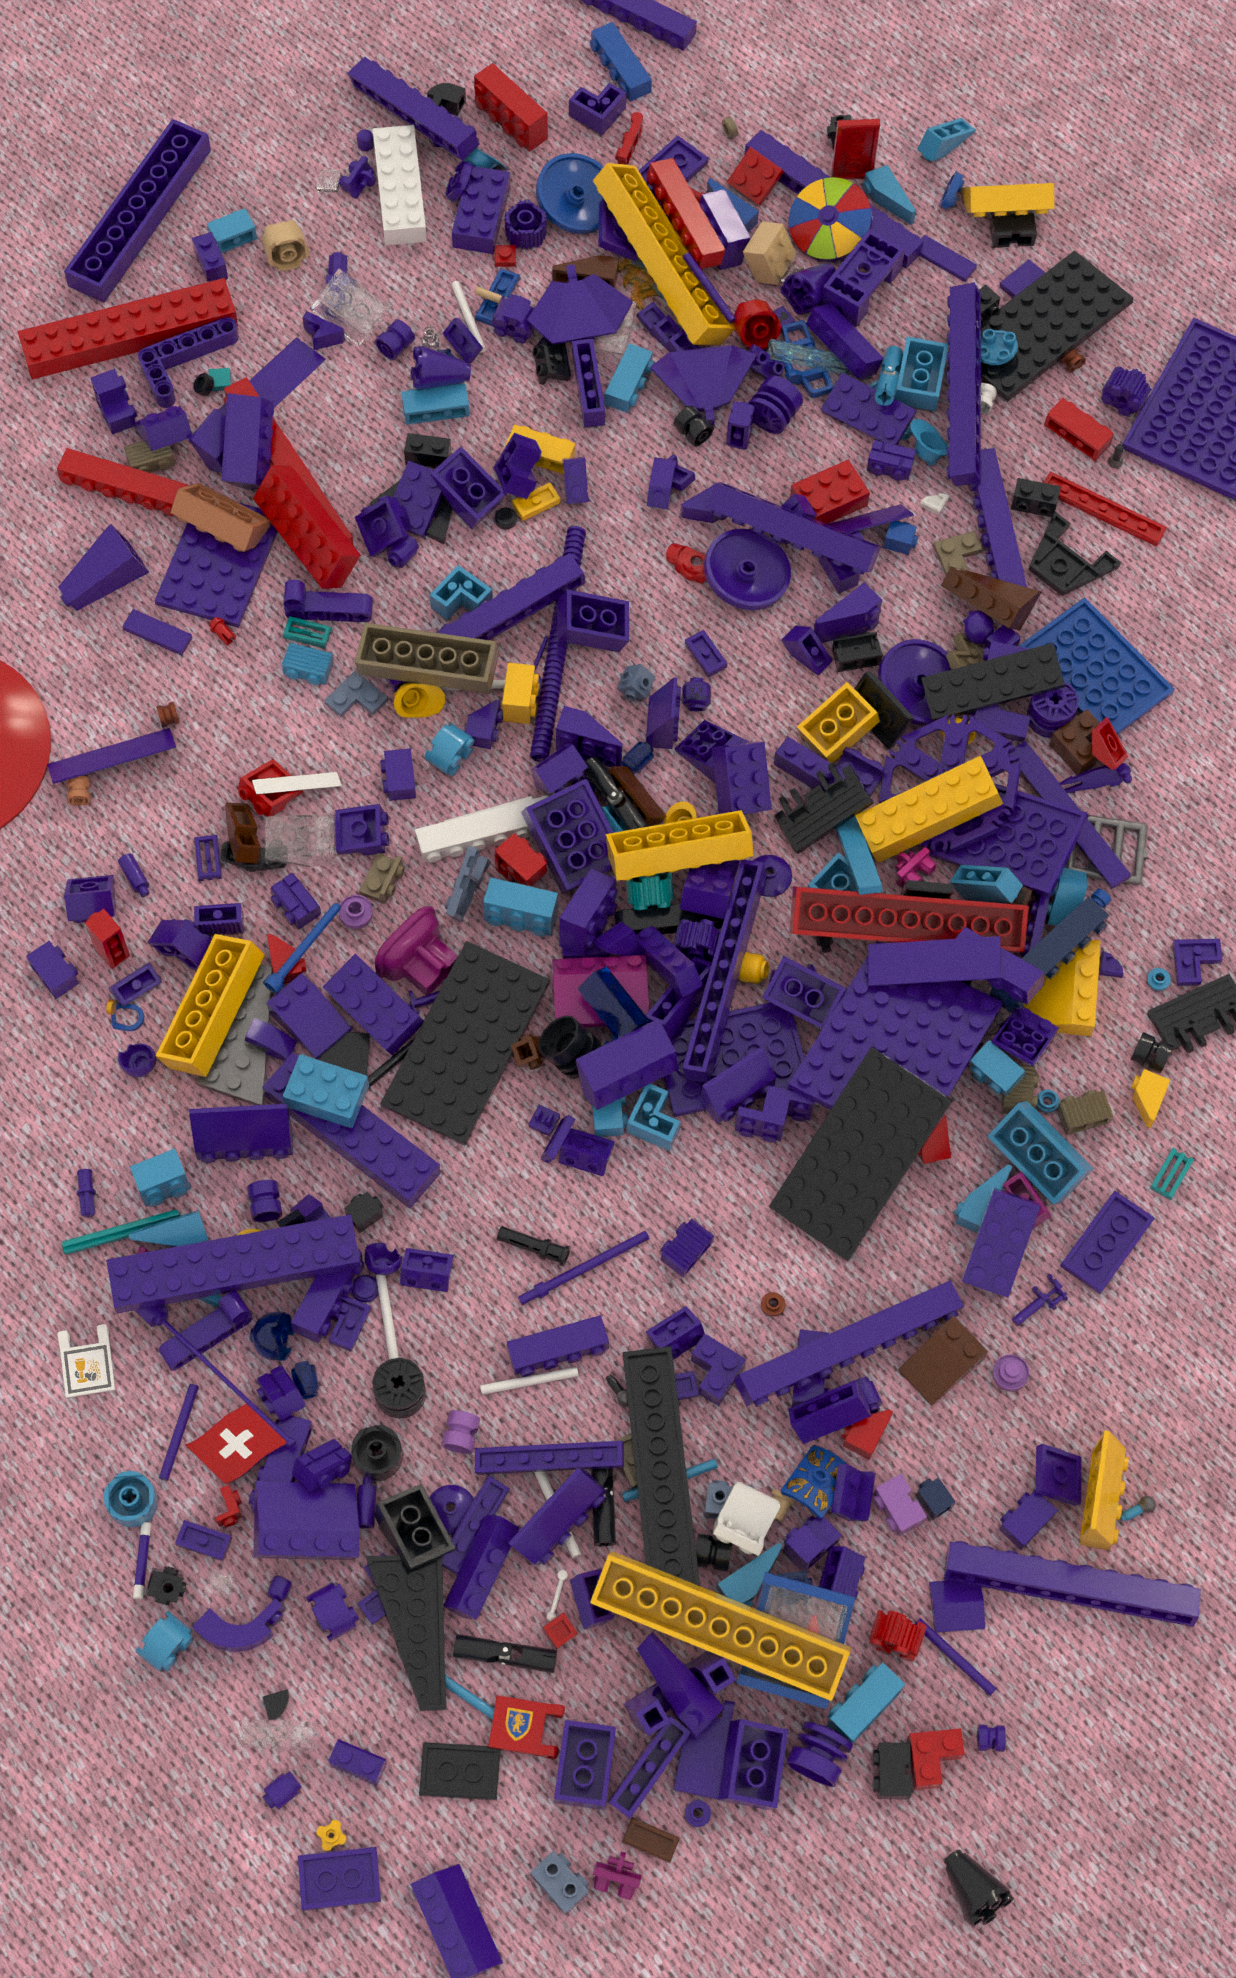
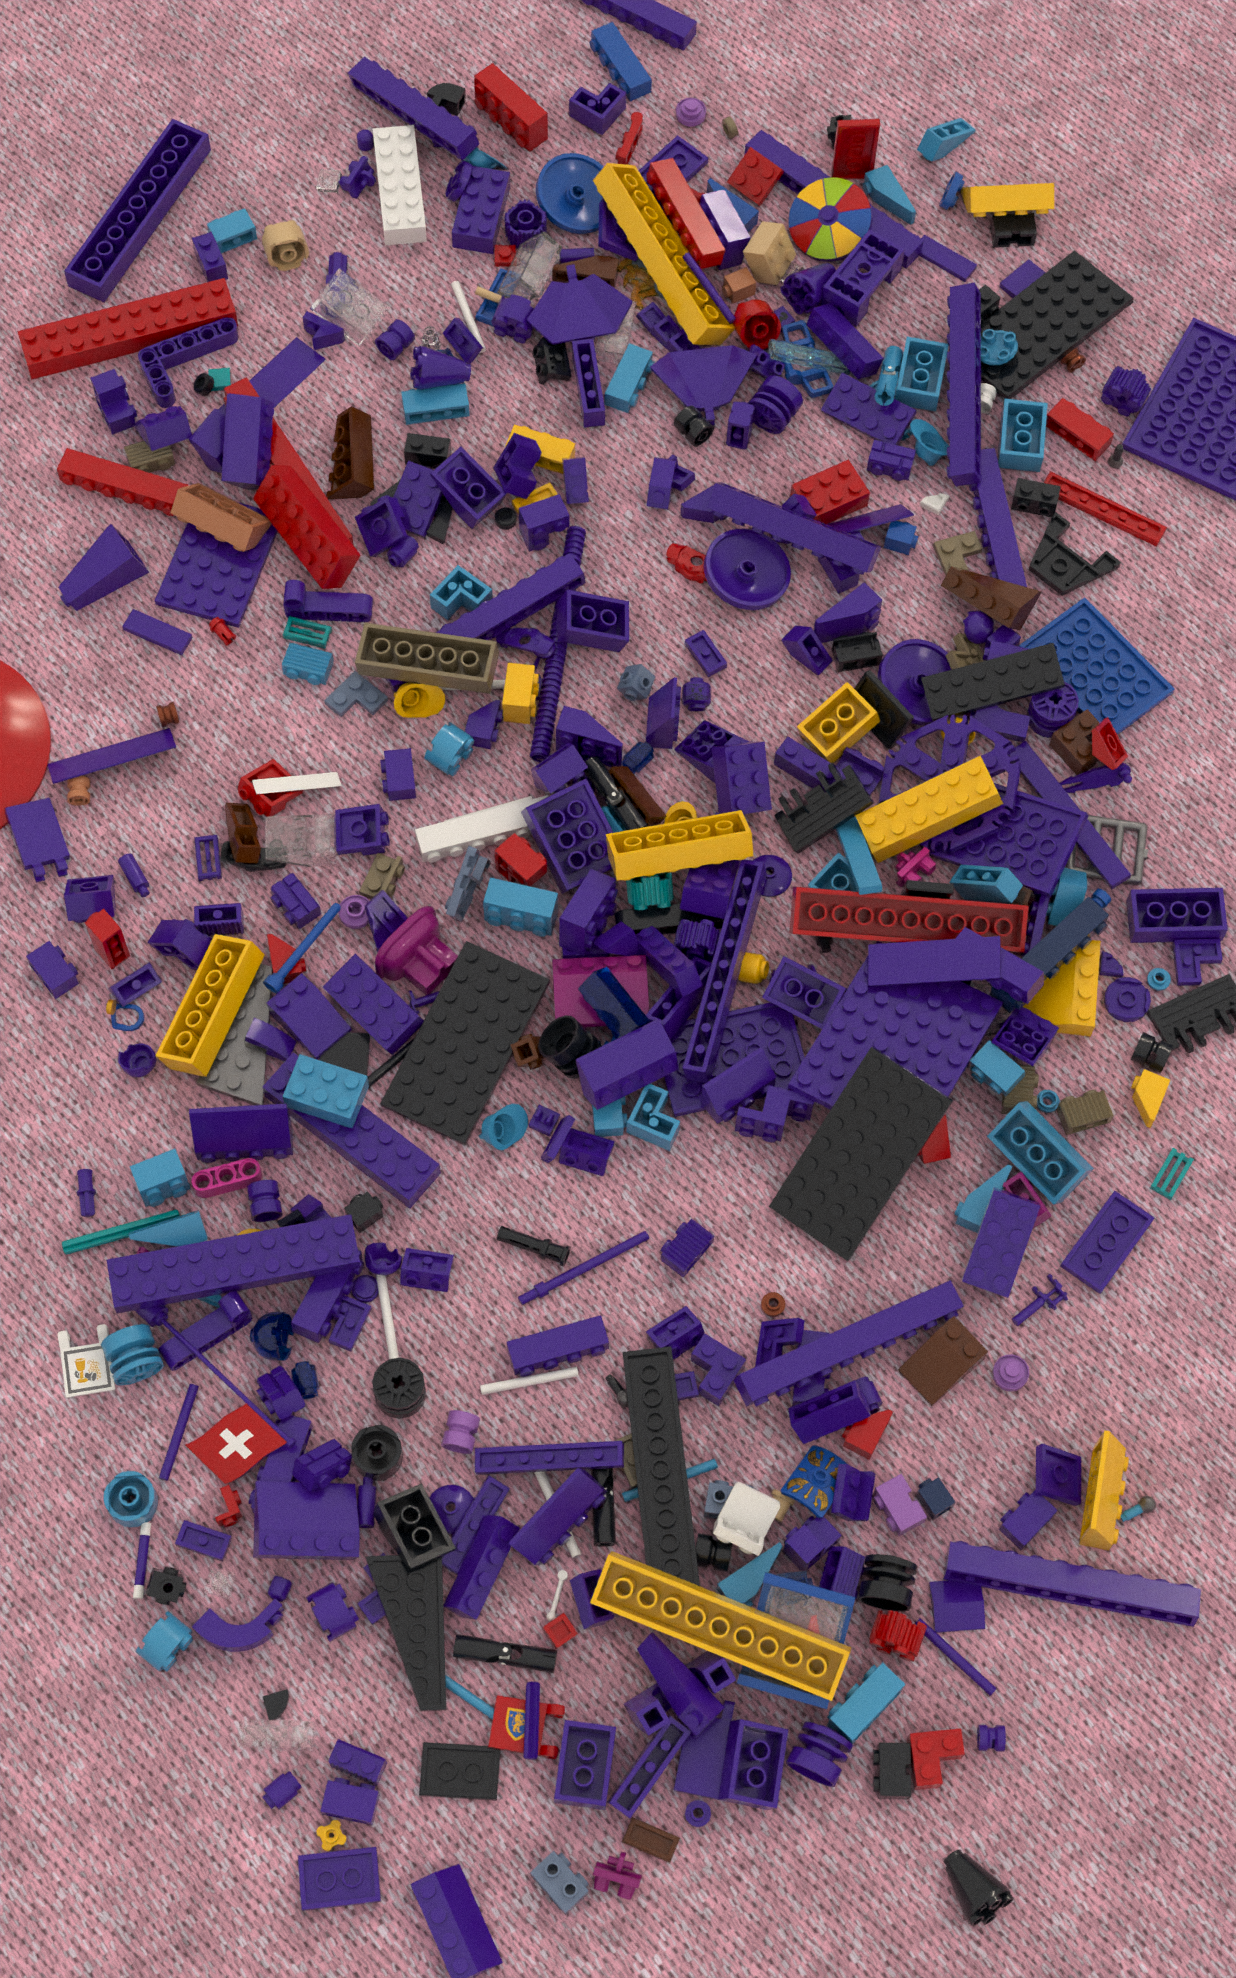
(38, 837): none -> dark purple tile
(132, 1354): none -> dark azure wheel
(215, 1174): none -> dark pink beam
(350, 1801): none -> dark purple brick
(352, 457): none -> reddish brown wedge
(383, 917): none -> dark purple wing
(505, 1126): none -> dark azure piece
(531, 267): none -> clear brick
(531, 1720): none -> dark purple axle
(539, 644): none -> dark purple piece
(540, 520): none -> dark purple brick
(569, 255): none -> dark purple cylinder
(690, 112): none -> medium lavender plate
(739, 285): none -> nougat brick
(777, 1334): none -> dark purple plate
(888, 1580): none -> black wheel
(1022, 435): none -> dark azure brick
(1127, 999): none -> dark purple tile
(1176, 914): none -> dark purple brick

